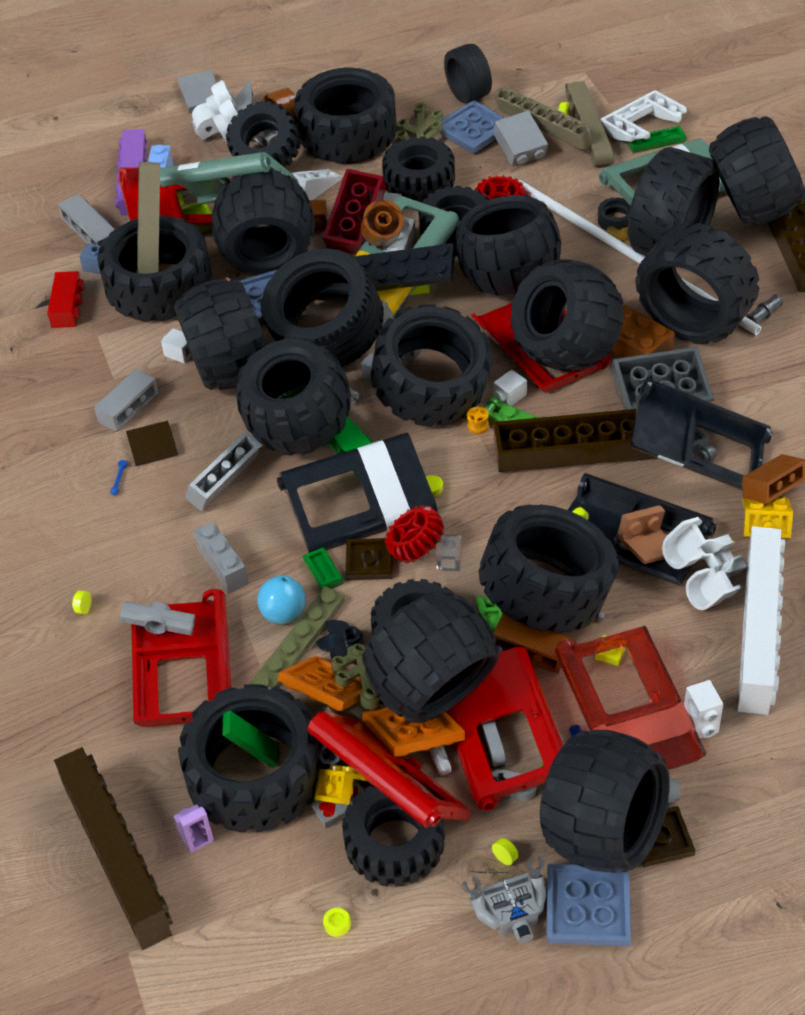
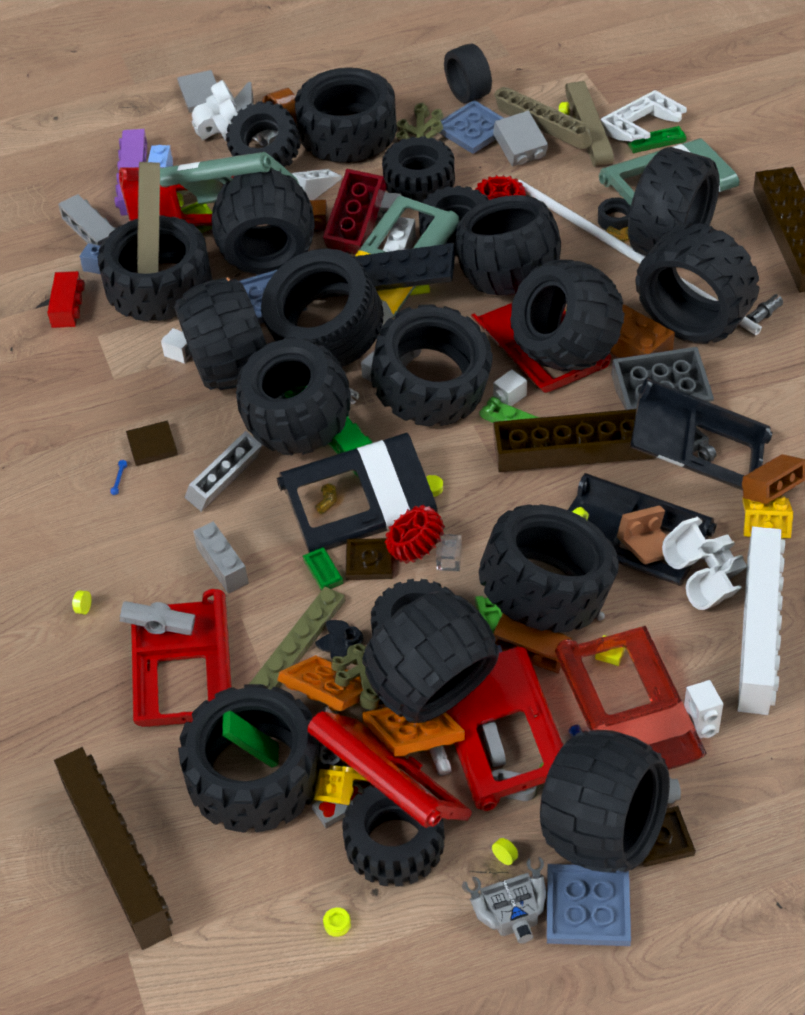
(126, 400): light grey brick -> none
(194, 827): lavender arch -> none
(281, 599): medium azure piece -> none
(329, 498): none -> clear yellow arm
(382, 234): dark orange brick -> none
(477, 420): light orange wheel -> none
(757, 170): black tyre -> none

